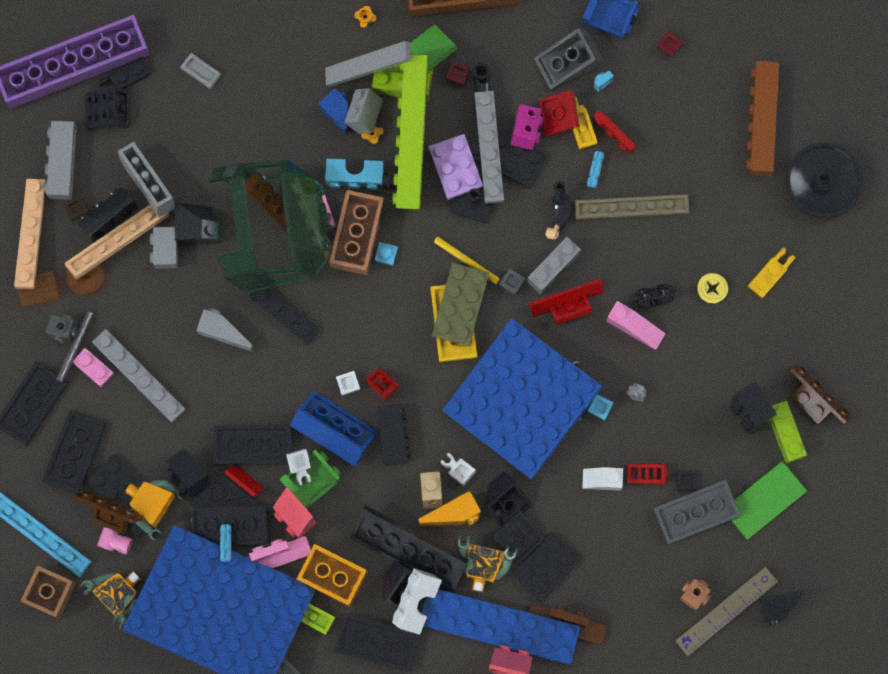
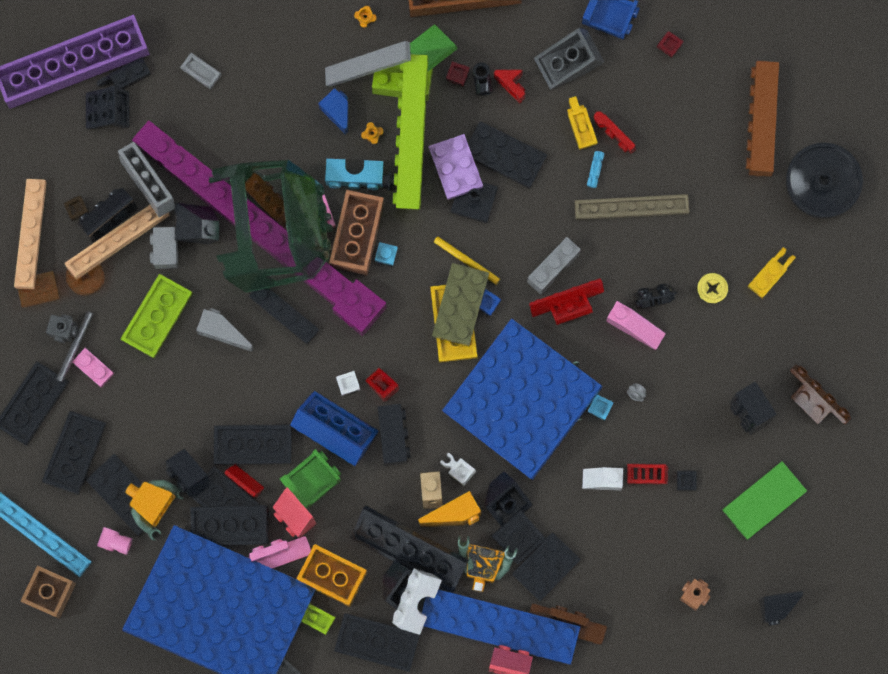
(61, 160): light grey brick -> none
(108, 513): reddish brown bracket -> none
(115, 593): torso -> none
(139, 376): light grey plate -> none
(156, 316): none -> lime plate
(225, 543): medium azure axle -> none
(298, 463): white plate -> none
(351, 301): none -> magenta piece
(363, 111): light grey brick -> none
(489, 147): light grey plate -> none
(489, 302): none -> blue plate
(507, 80): none -> red slope
(512, 281): dark grey plate -> none
(526, 127): dark pink brick -> none
(559, 113): red plate -> none
(562, 206): black arm -> none
(603, 80): medium azure plate -> none
(697, 512): dark grey plate -> none
(726, 611): dark tan tile -> none
(787, 434): lime brick -> none

